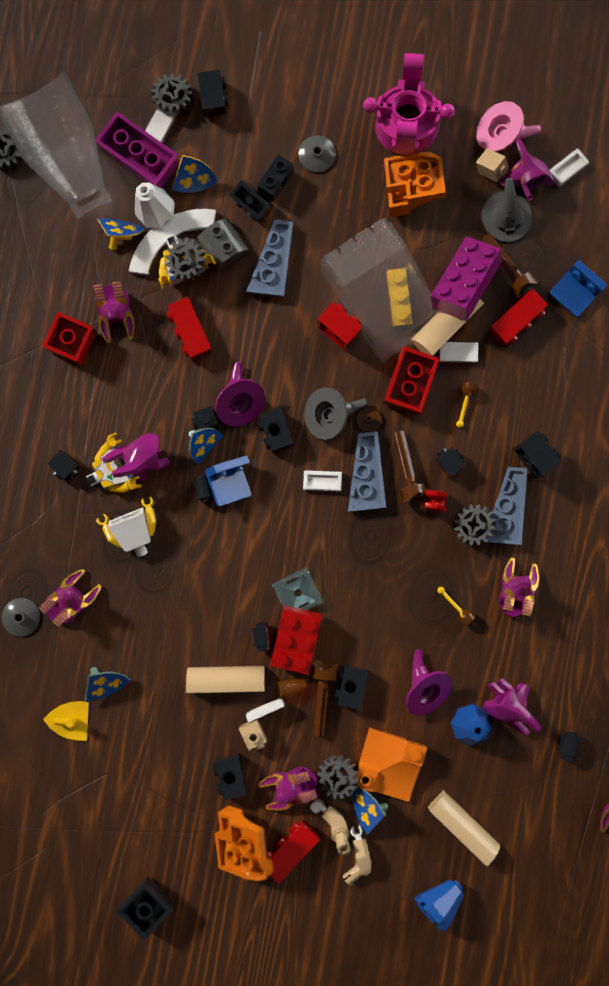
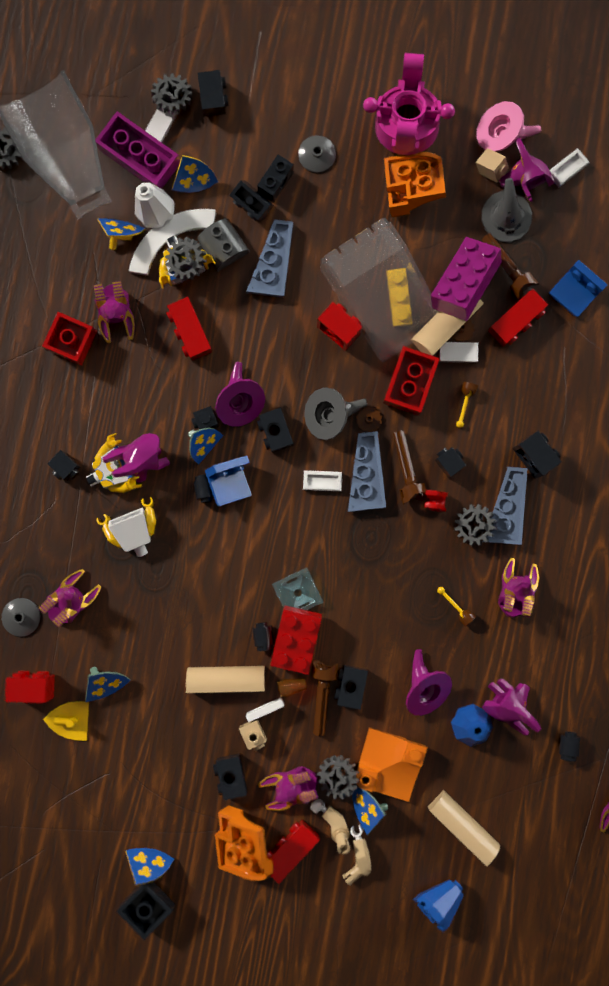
(30, 687): none -> red brick
(148, 864): none -> blue shield

